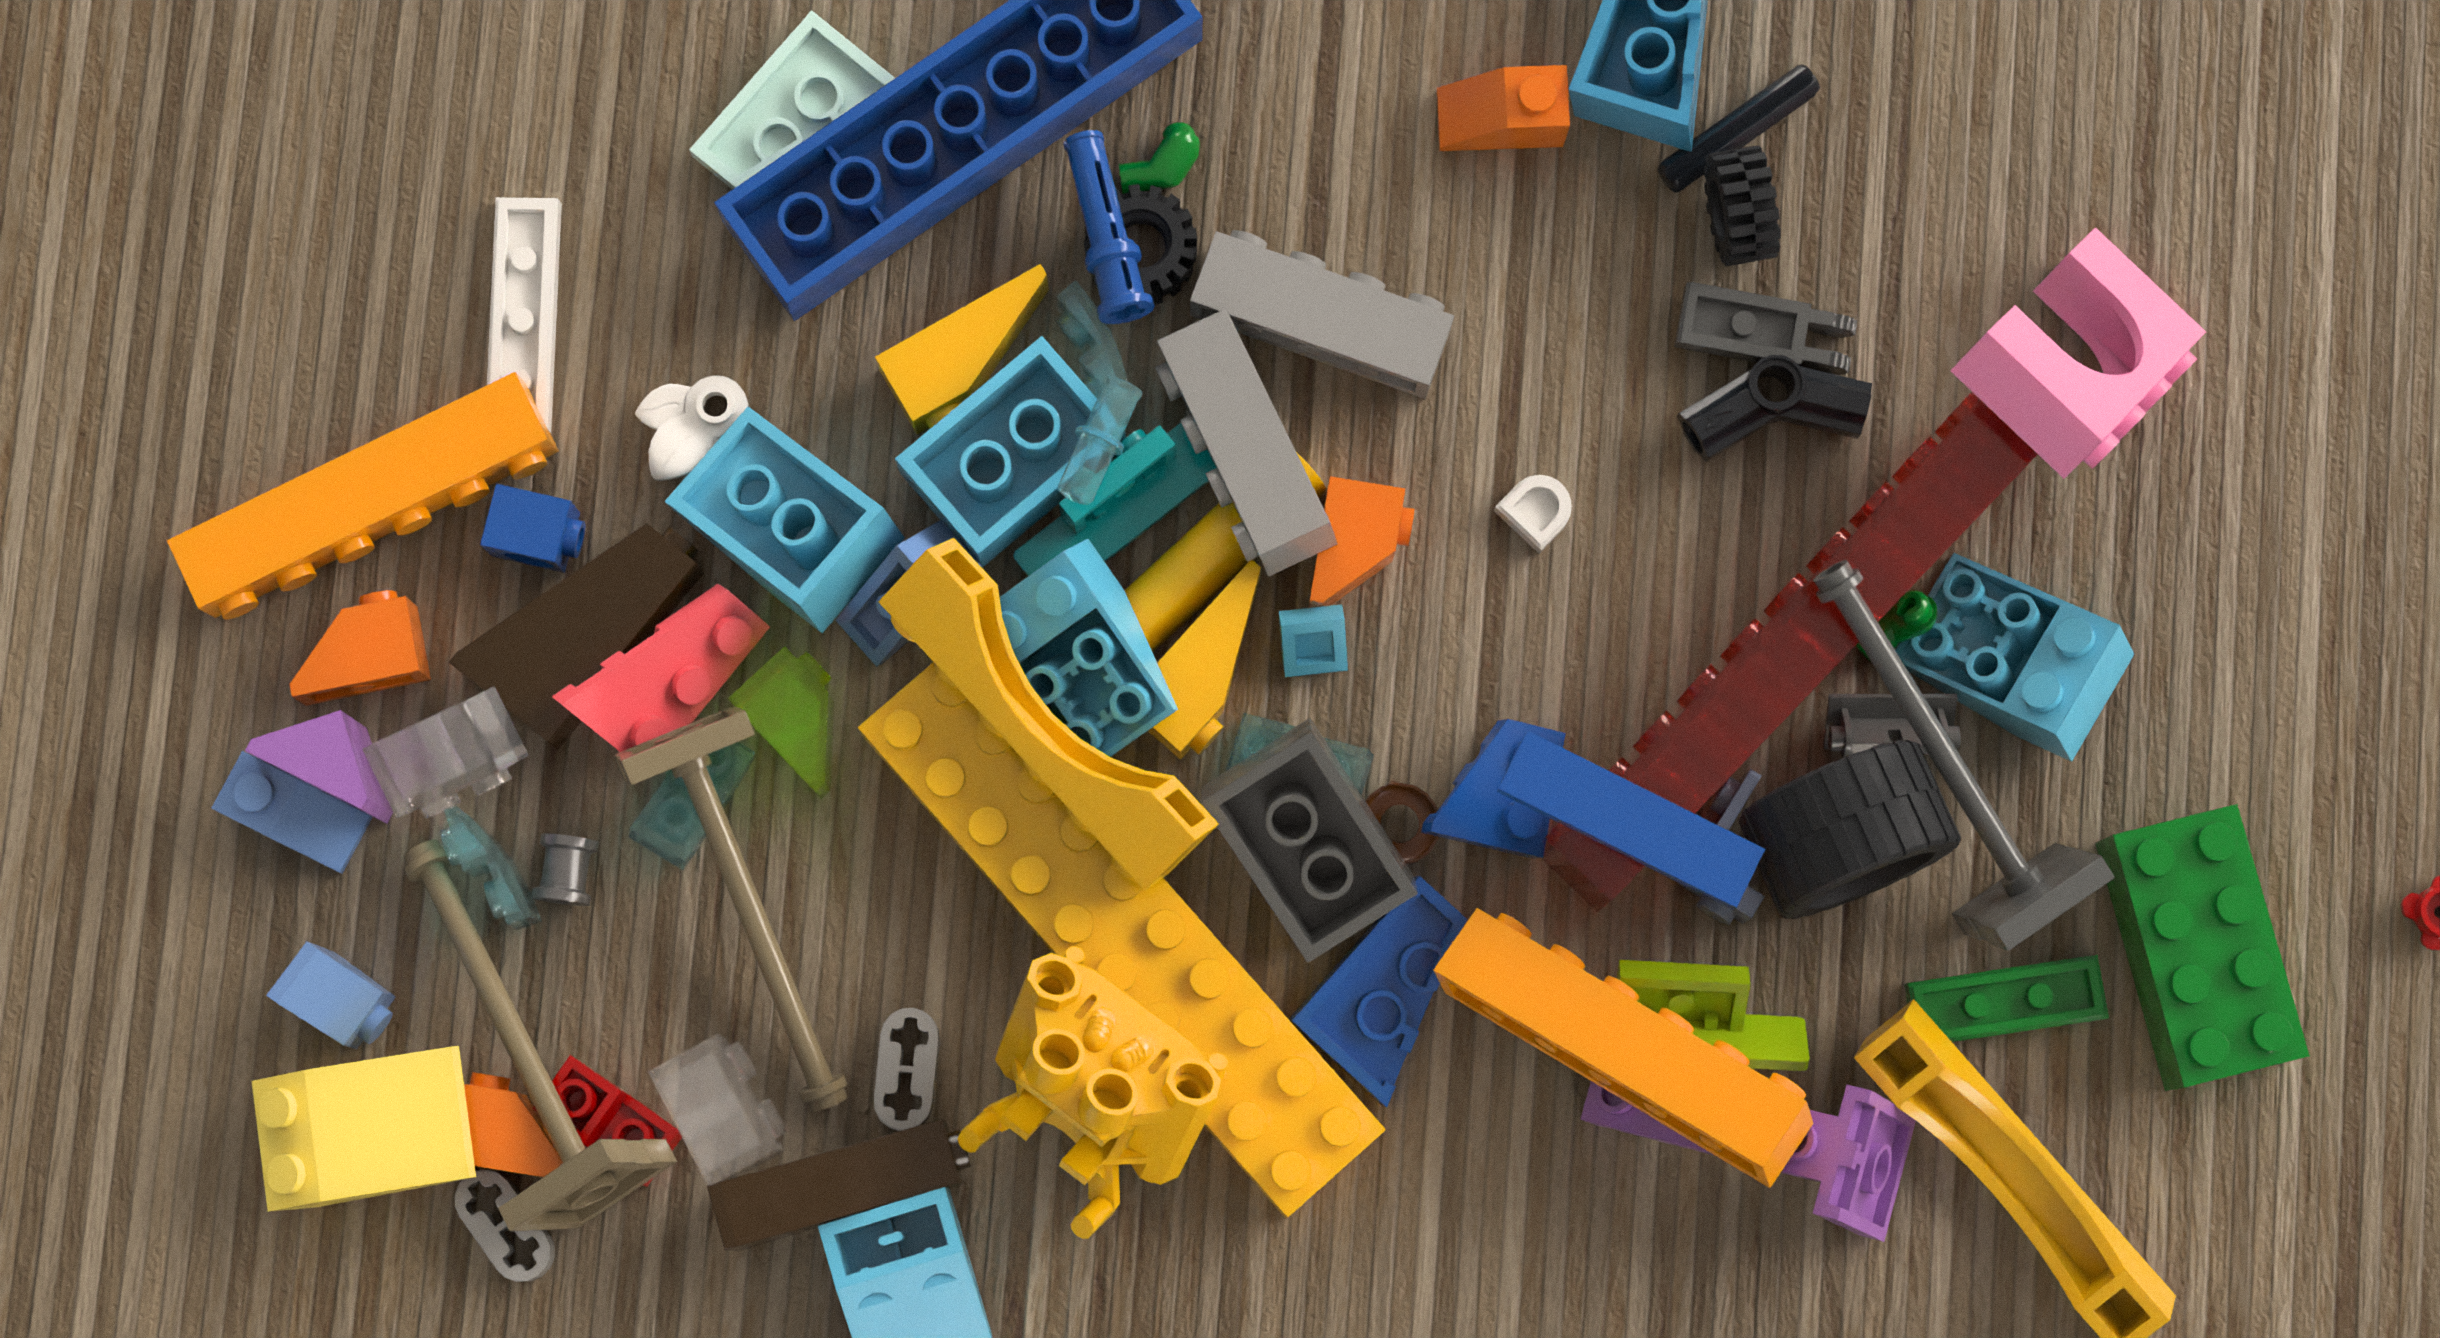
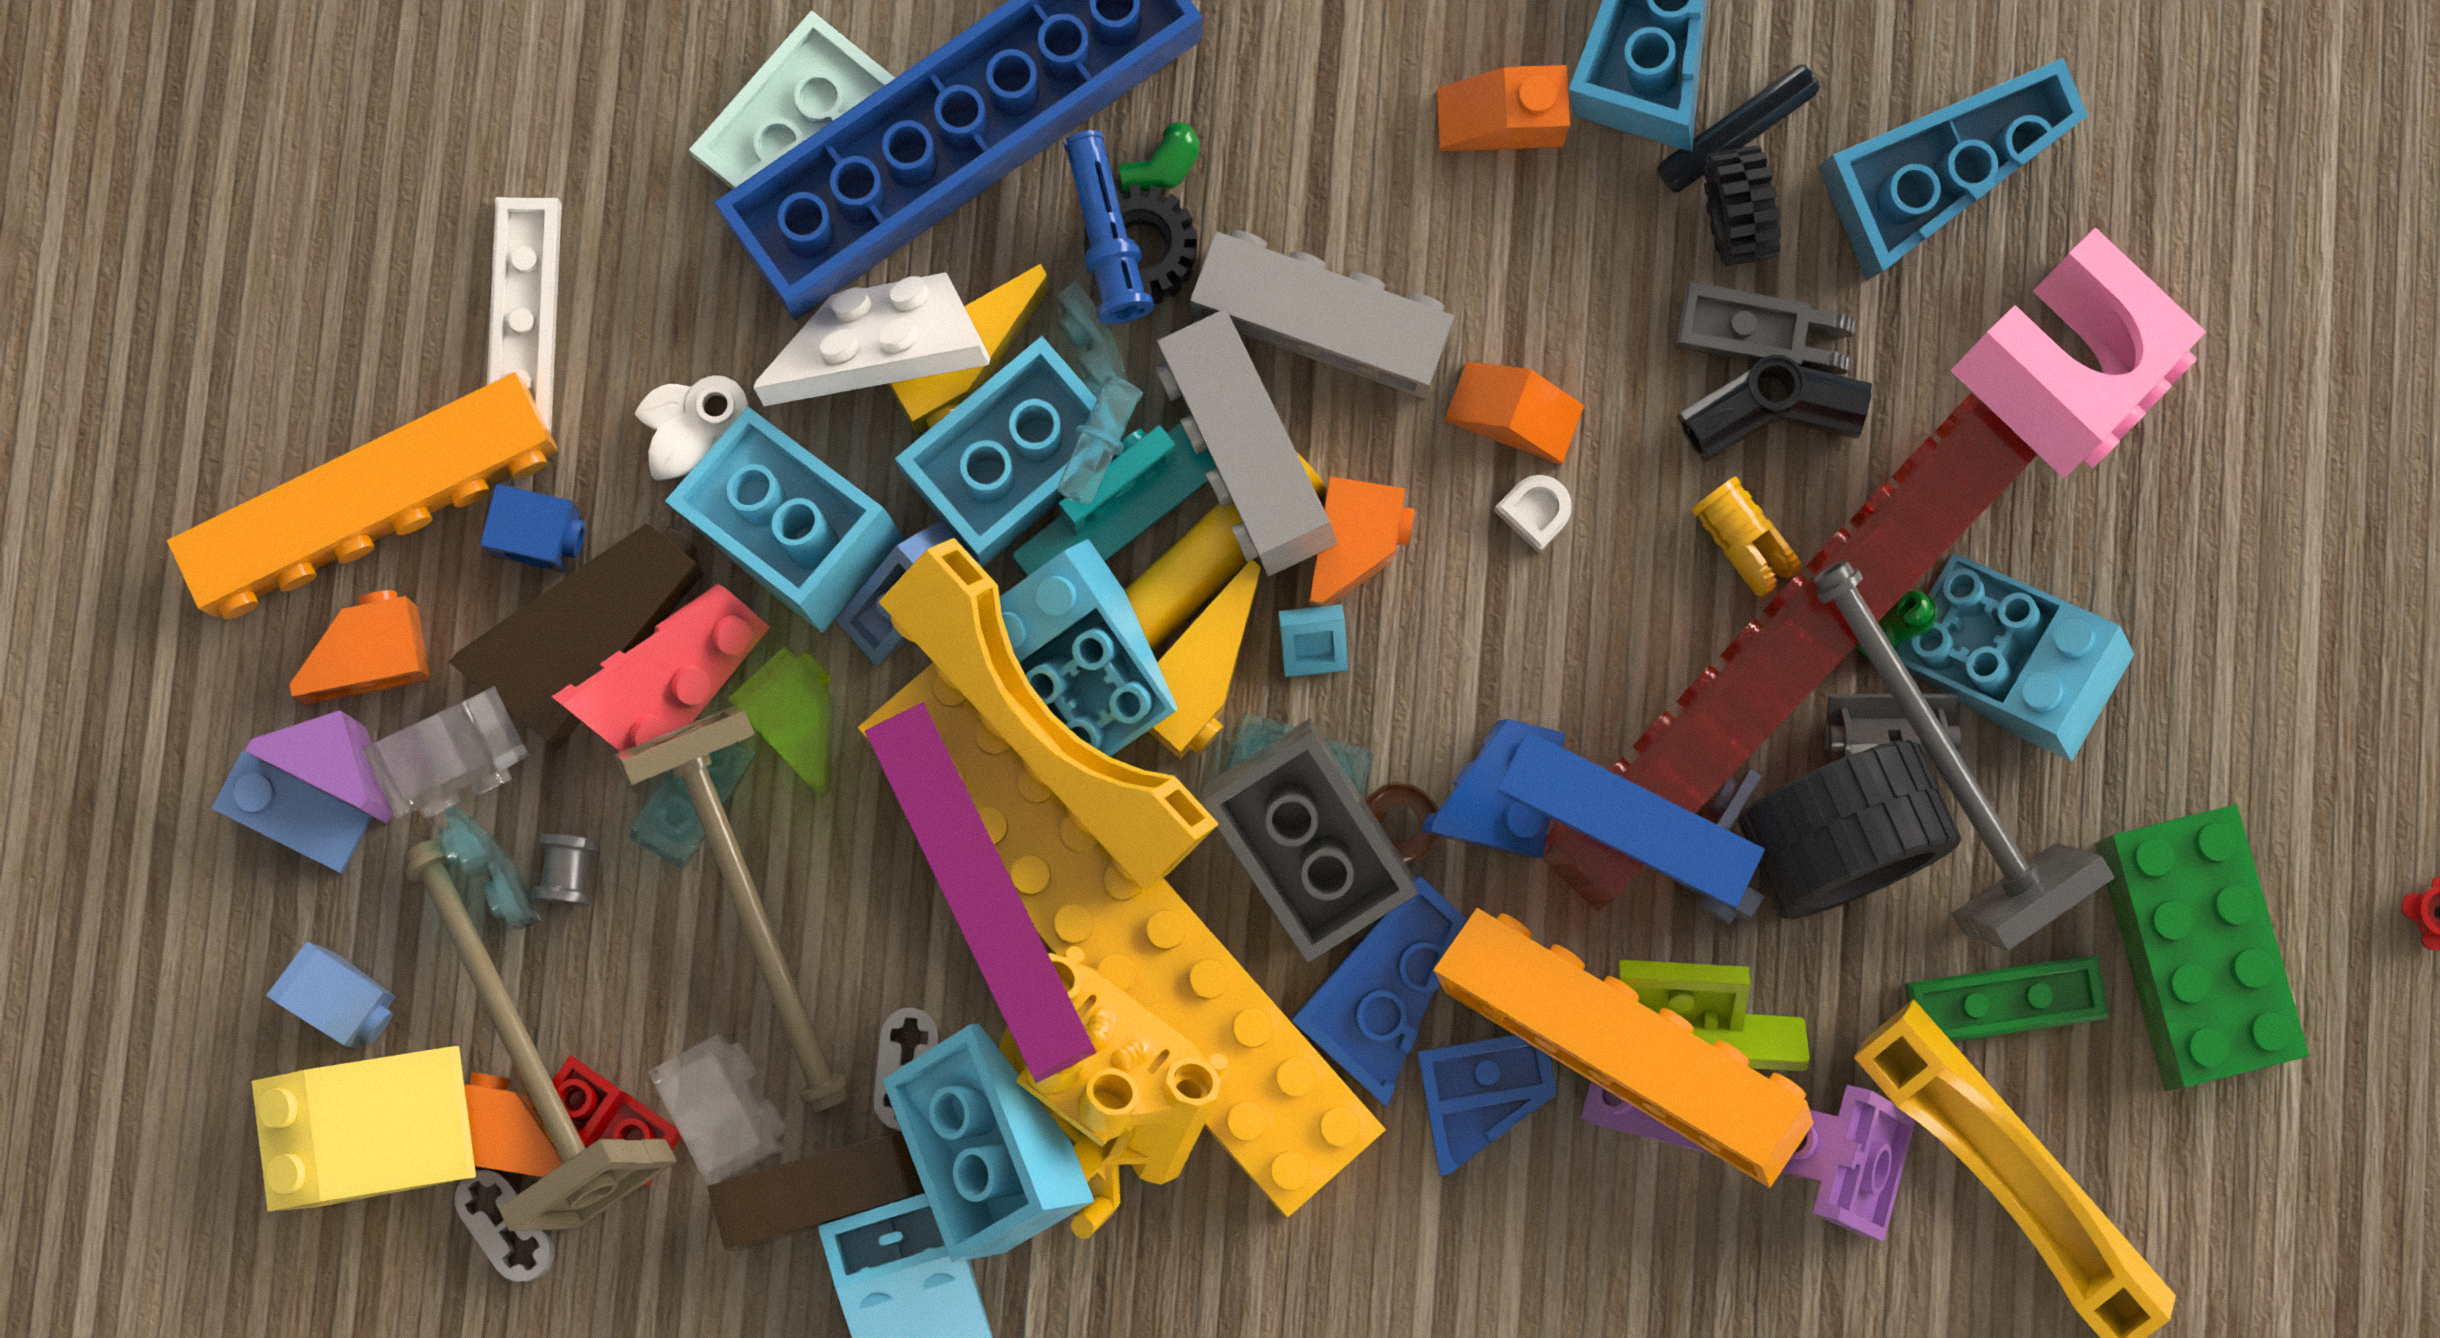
(875, 340): none -> white wing
(980, 893): none -> magenta slope
(984, 1147): none -> medium azure slope
(1480, 1093): none -> blue wing
(1515, 409): none -> orange slope
(1747, 537): none -> yellow hinge
(1931, 169): none -> dark azure wedge

